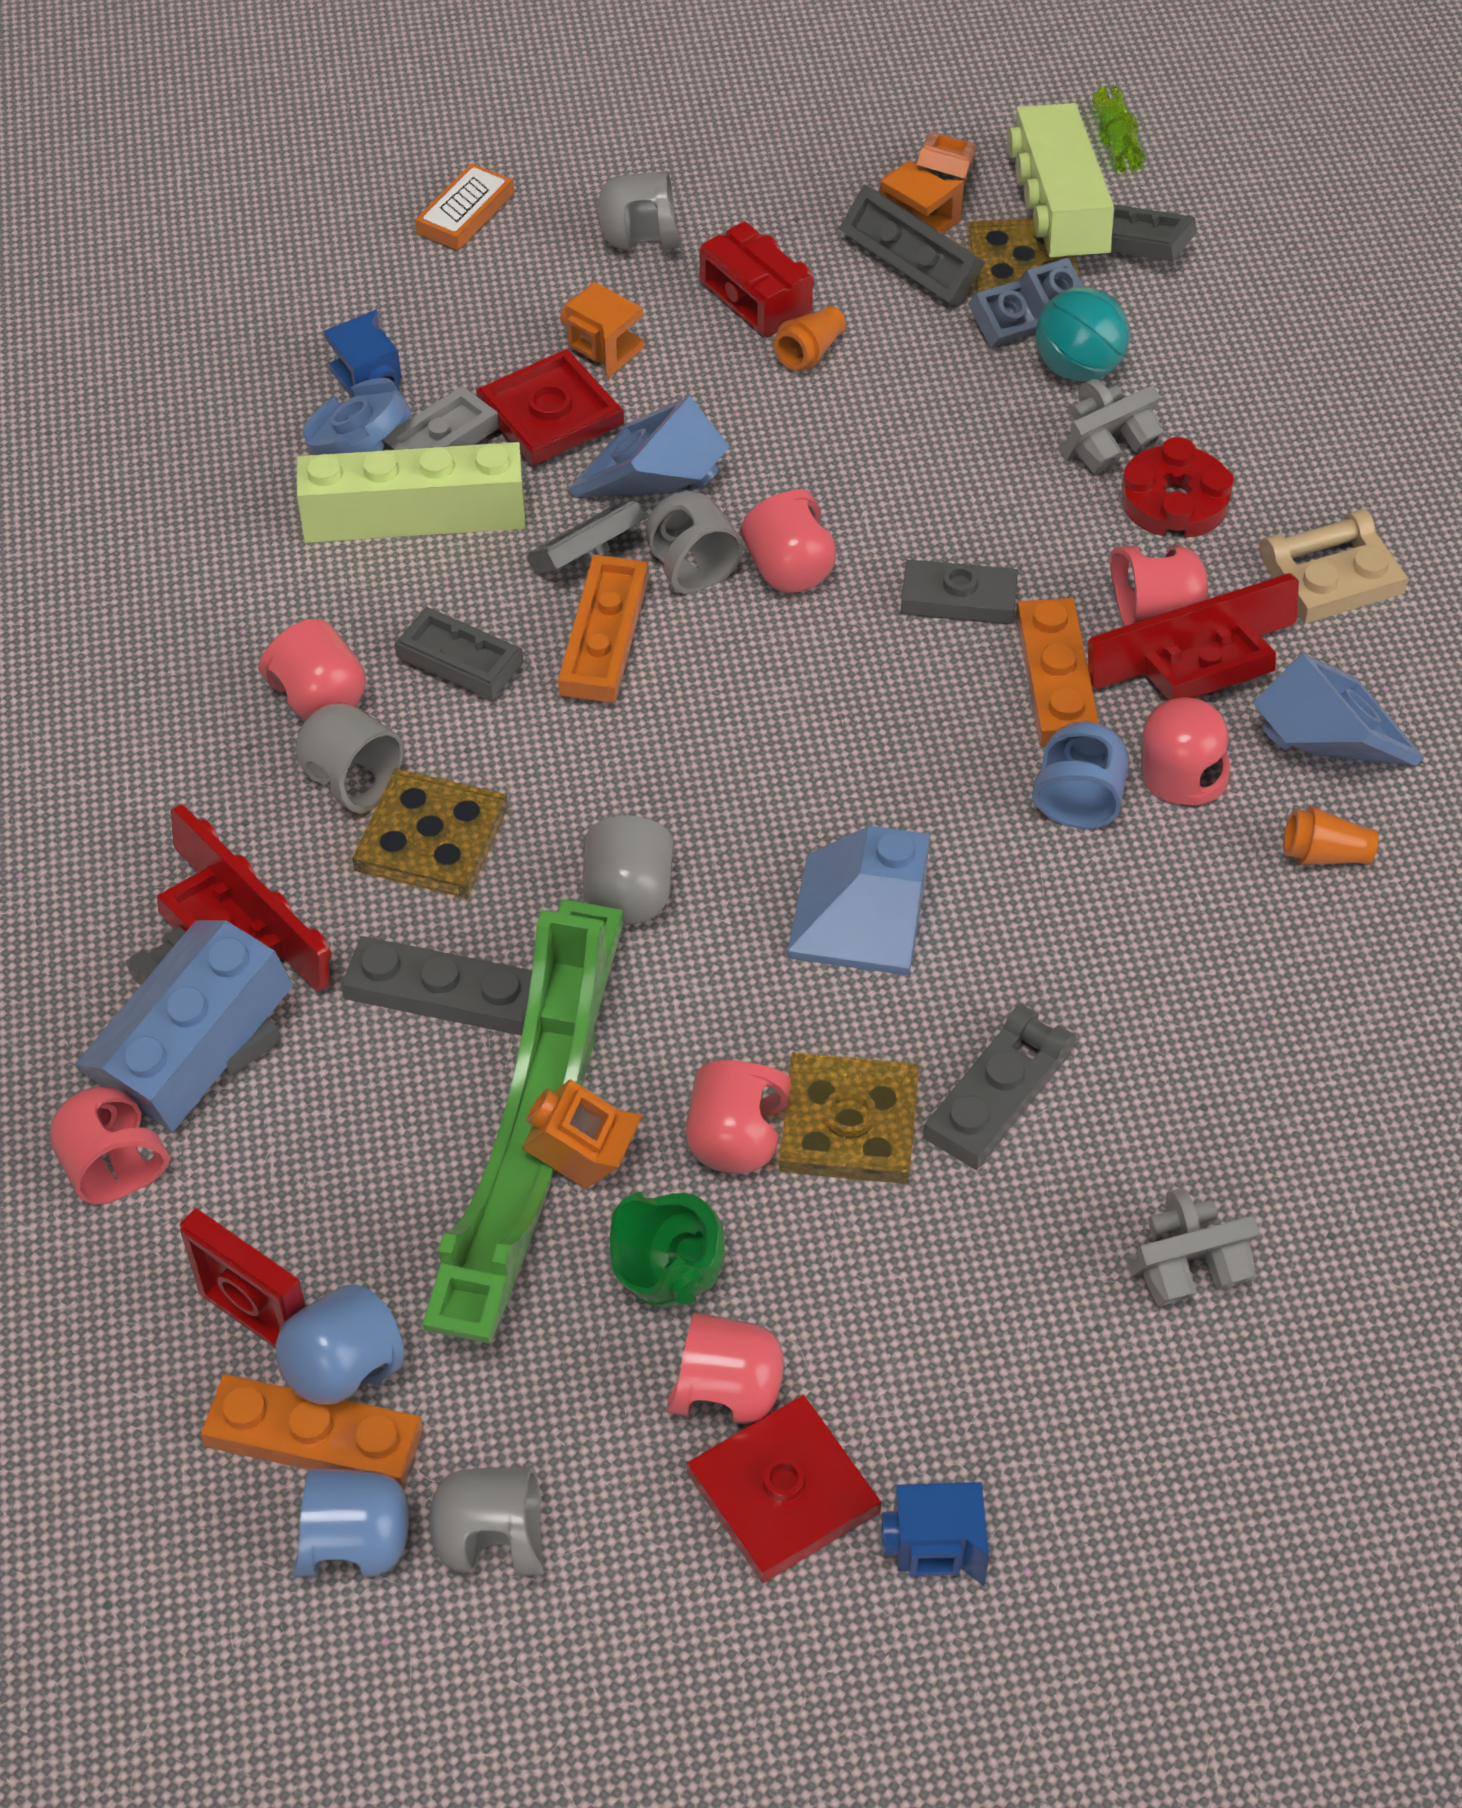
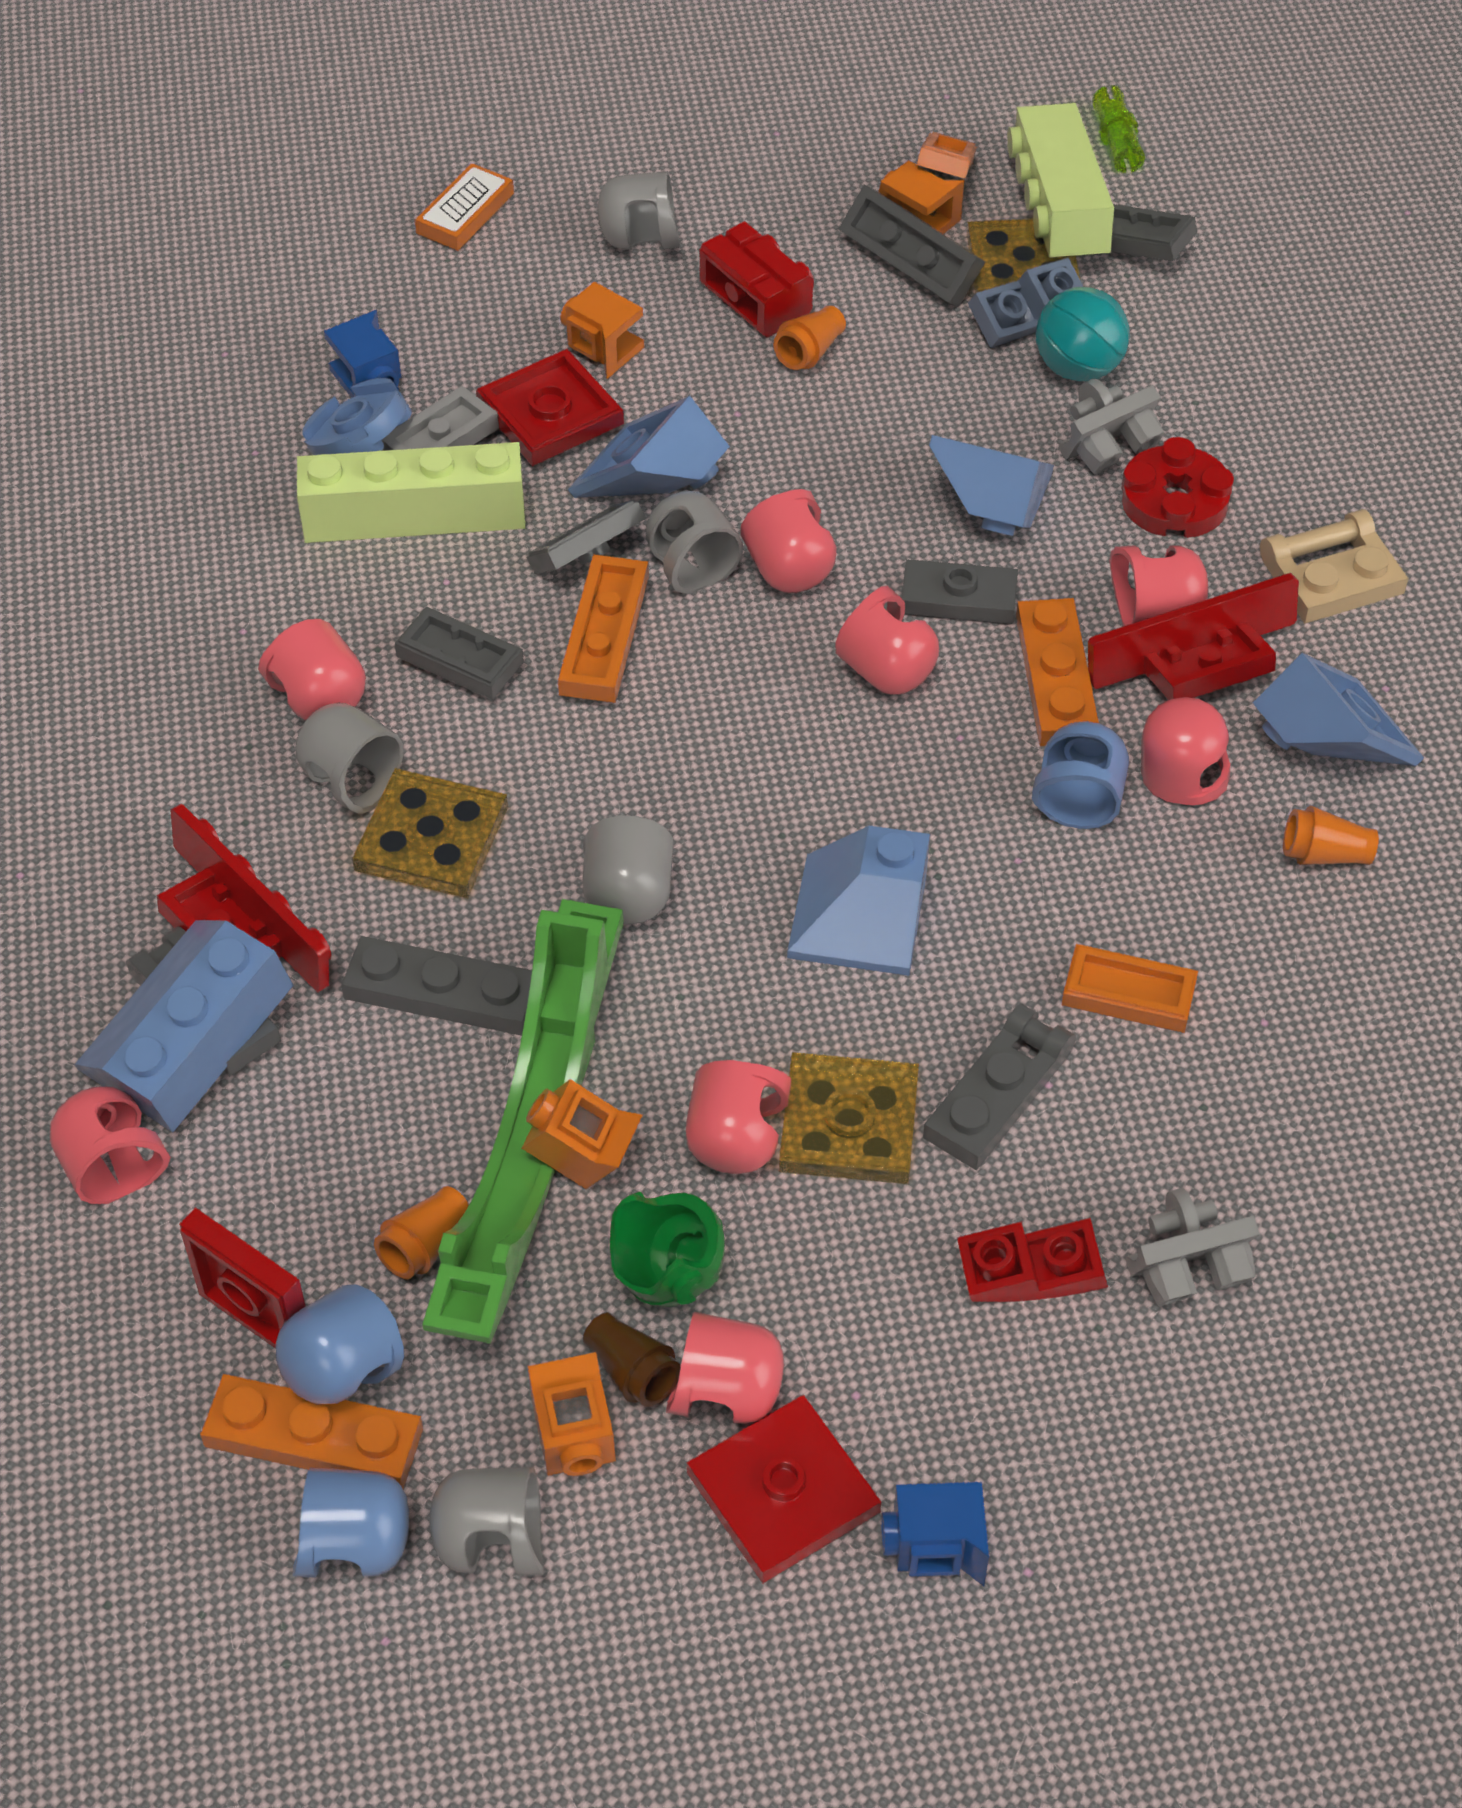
(412, 1238): none -> orange cone
(572, 1415): none -> orange window
(634, 1361): none -> reddish brown cone
(883, 648): none -> coral helmet
(994, 483): none -> medium blue slope
(1036, 1265): none -> red slope
(1129, 988): none -> orange tile

